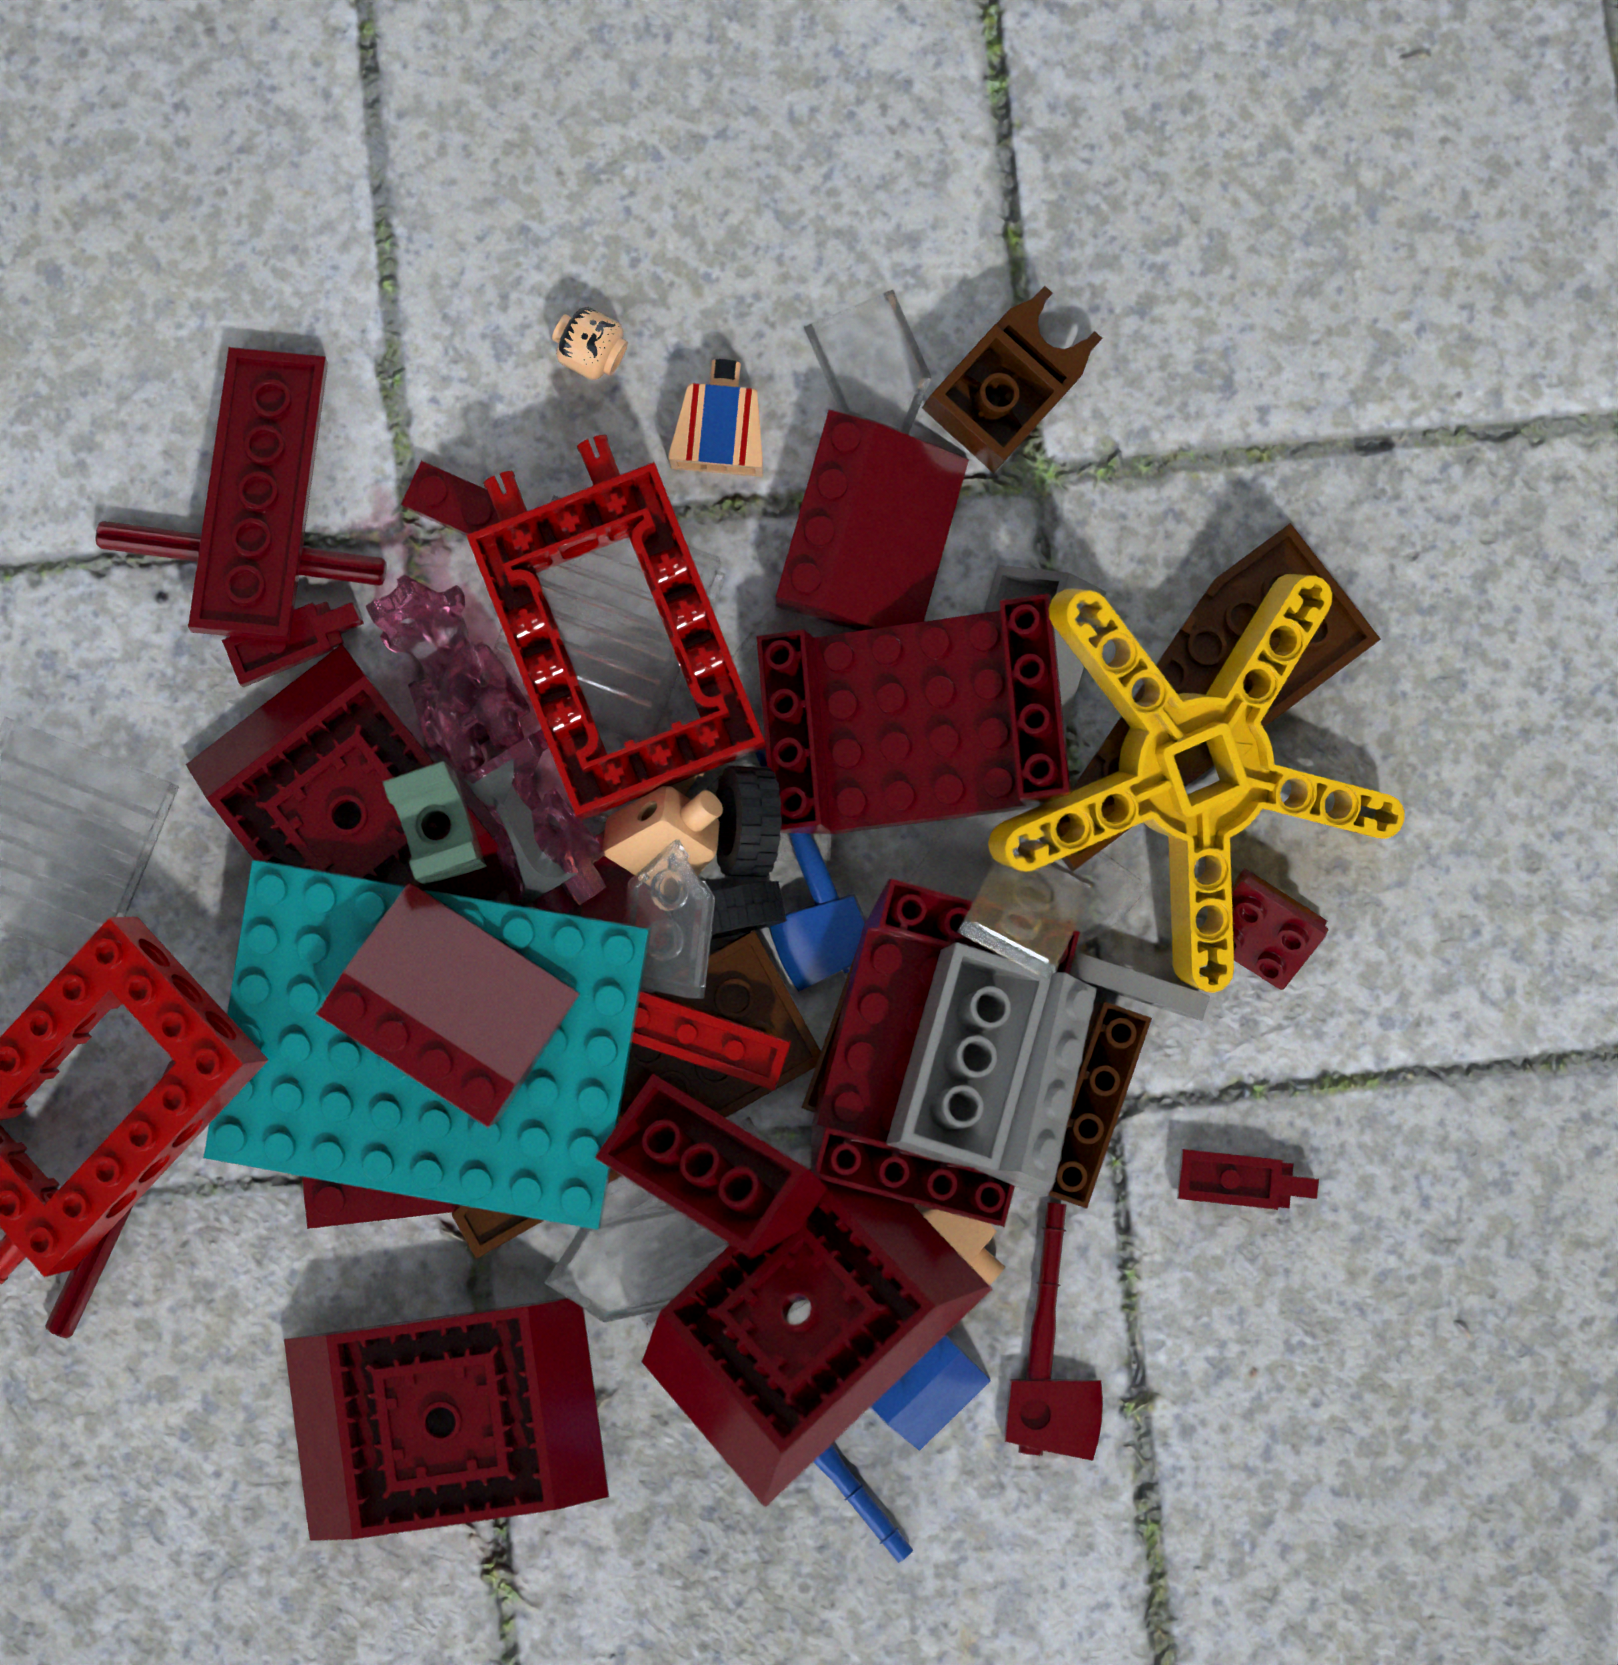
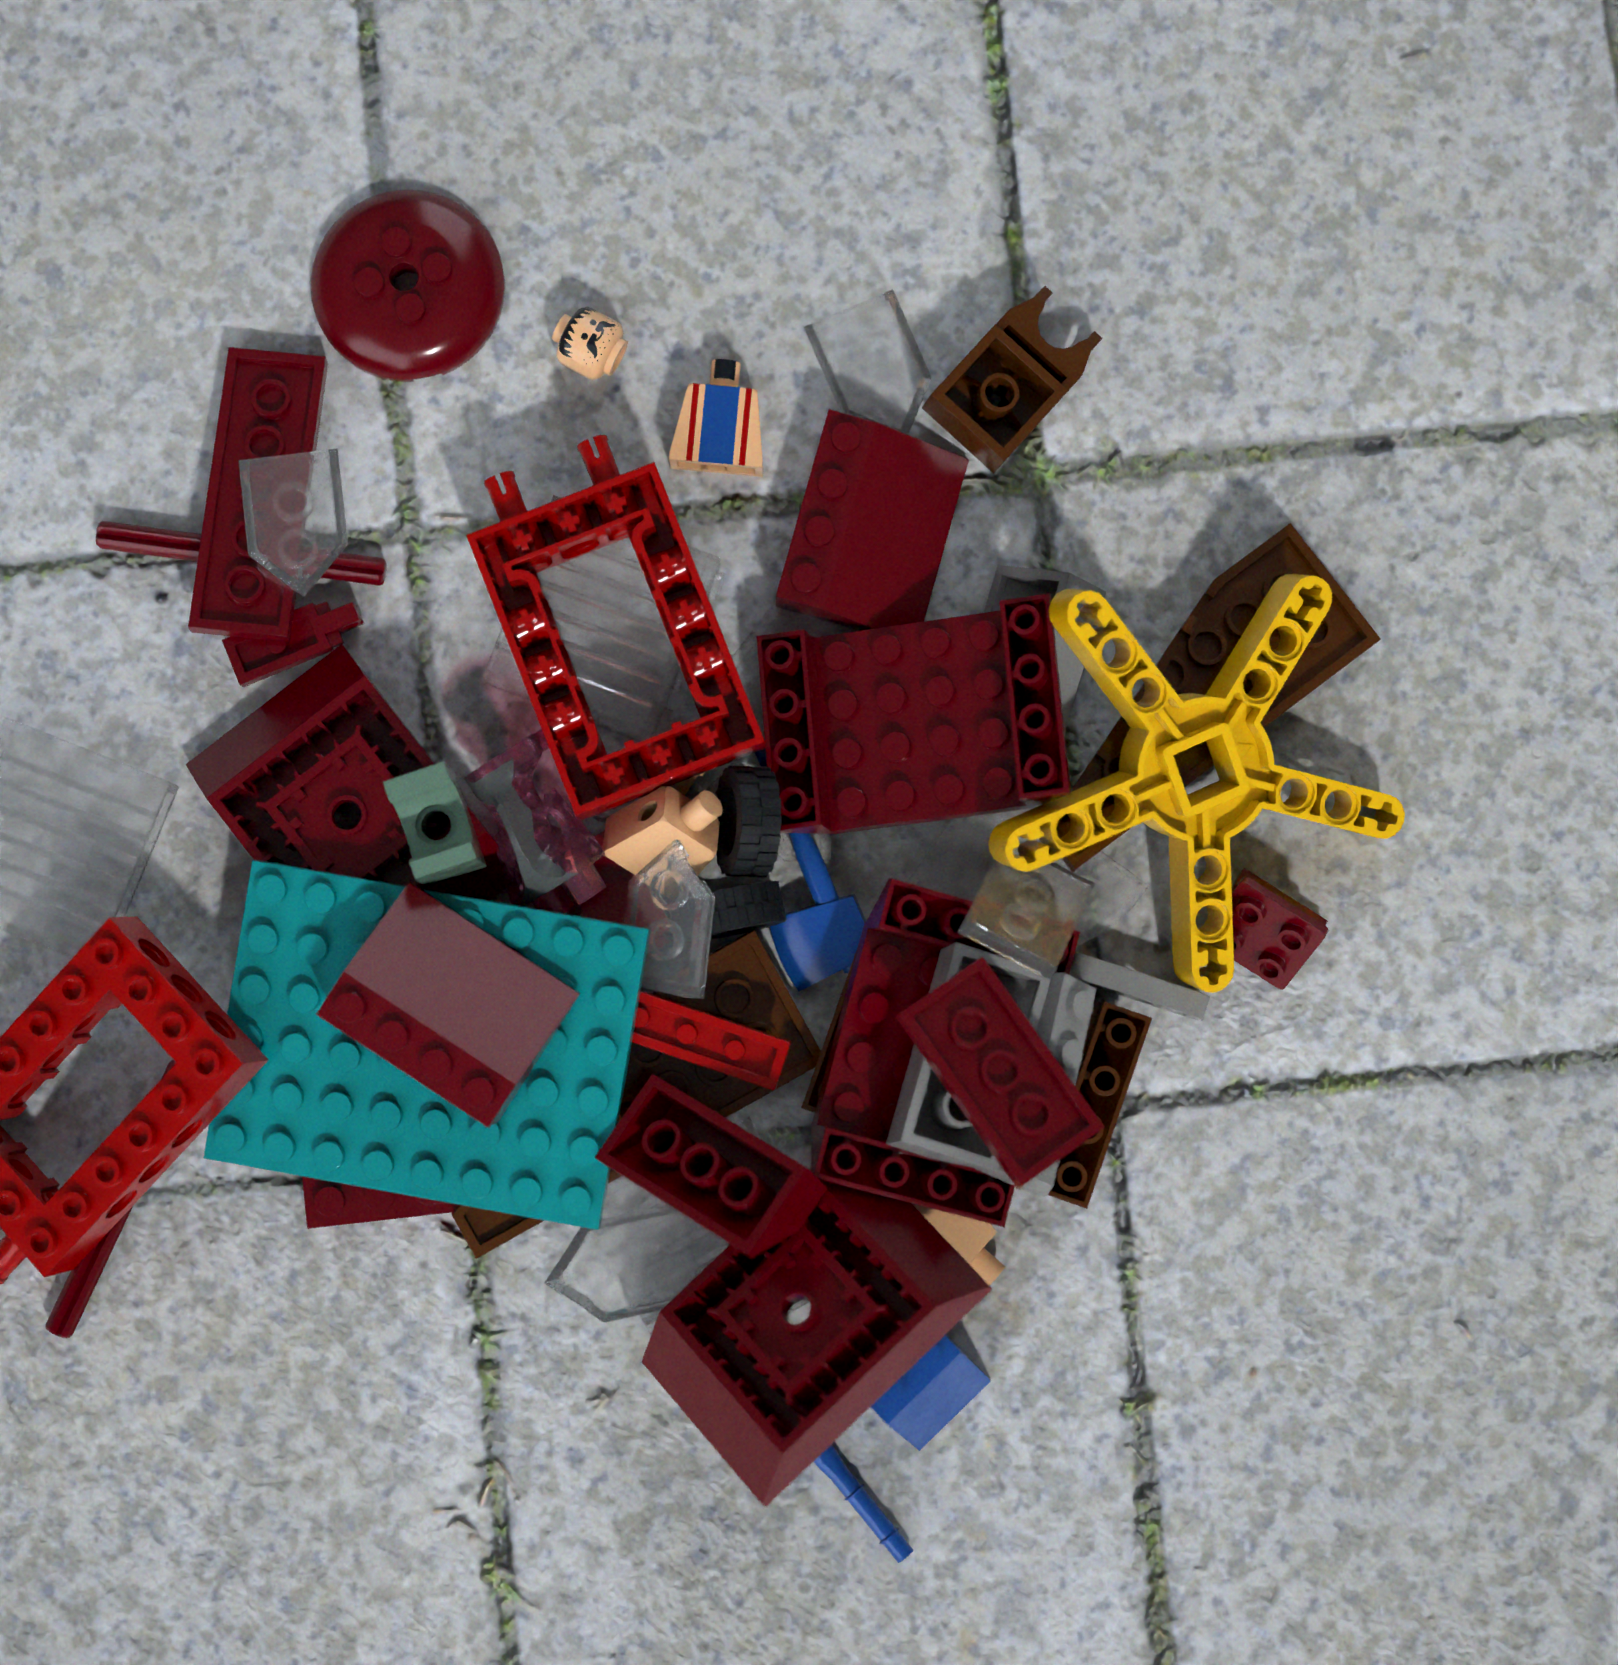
(294, 514): none -> clear tile
(414, 330): none -> dark red brick
(441, 642): clear pink hips -> none
(449, 500): dark red hinge -> none
(519, 1406): dark red slope -> none
(999, 1072): none -> dark red plate
(1044, 1411): dark red piece -> none
(1241, 1180): dark red hinge -> none

